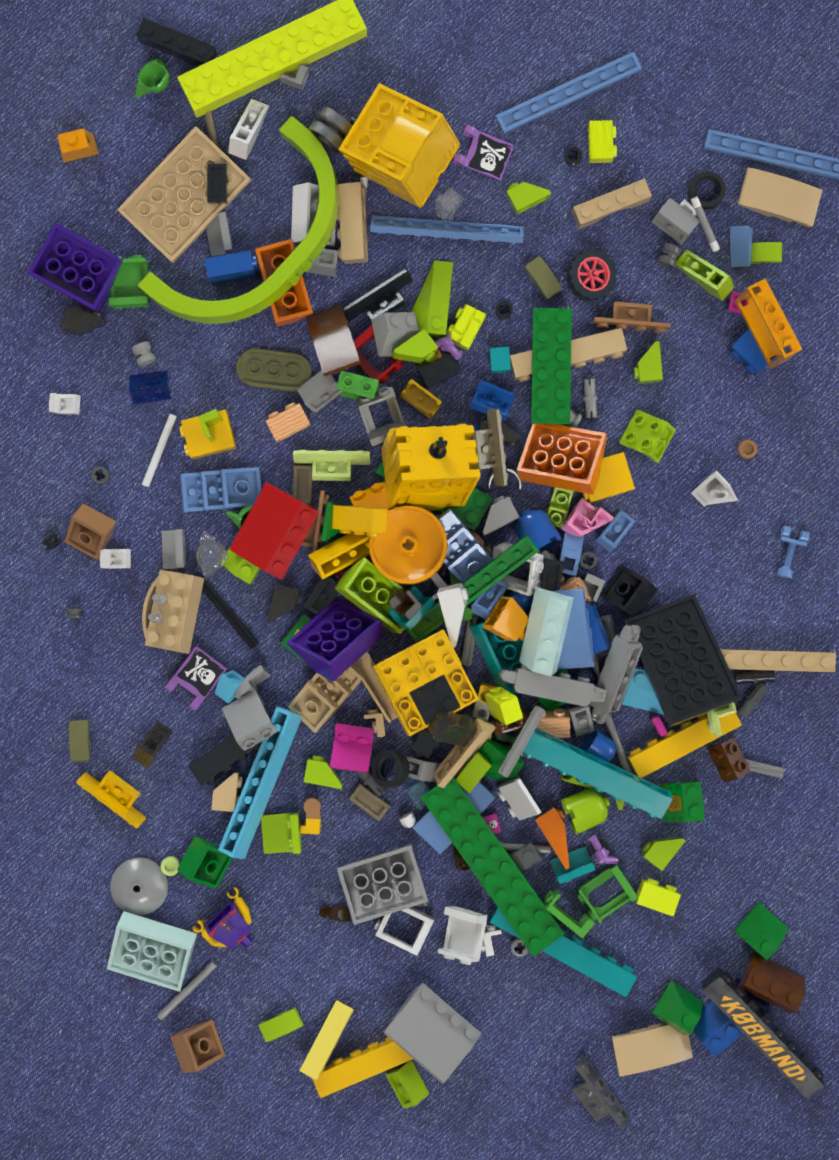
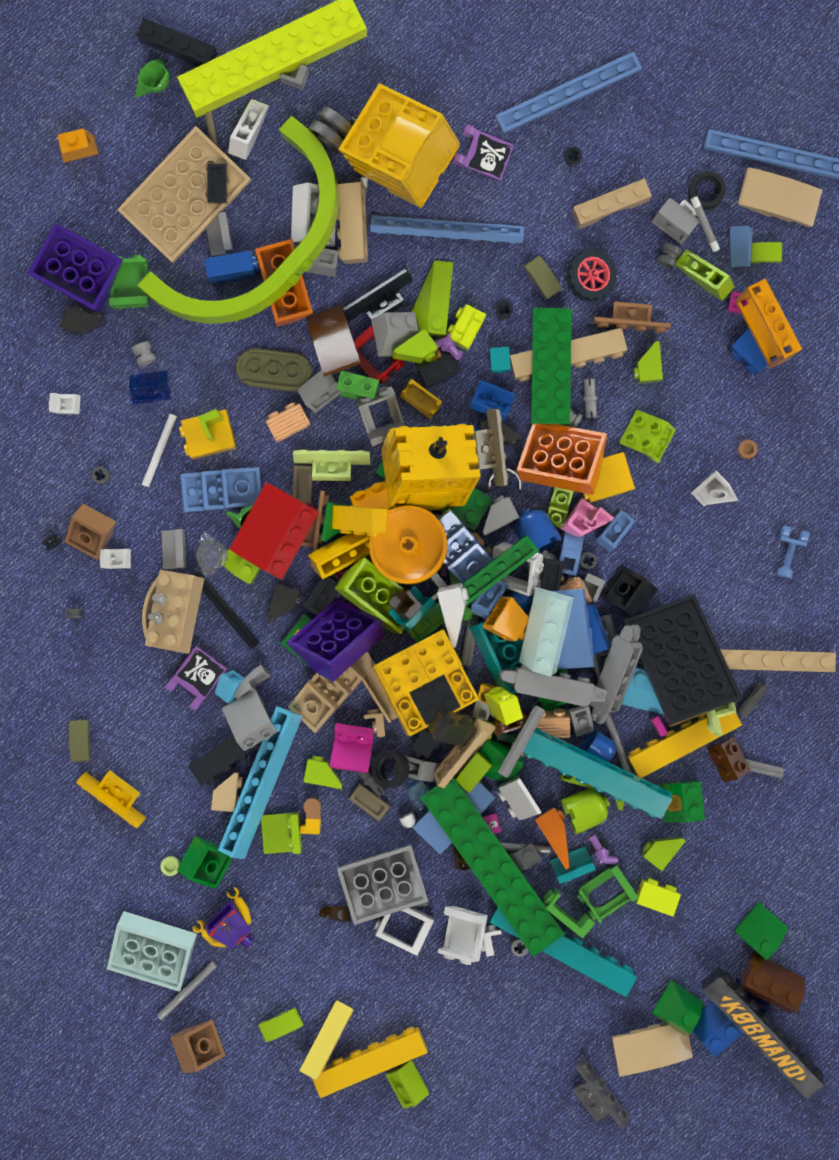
(152, 744): clear smoke slope -> none
(152, 885): light grey dish -> none
(432, 1032): light grey slope -> none
(448, 204): clear brick -> none
(525, 196): lime slope -> none
(601, 141): neon yellow brick -> none
(754, 677): black pin -> none

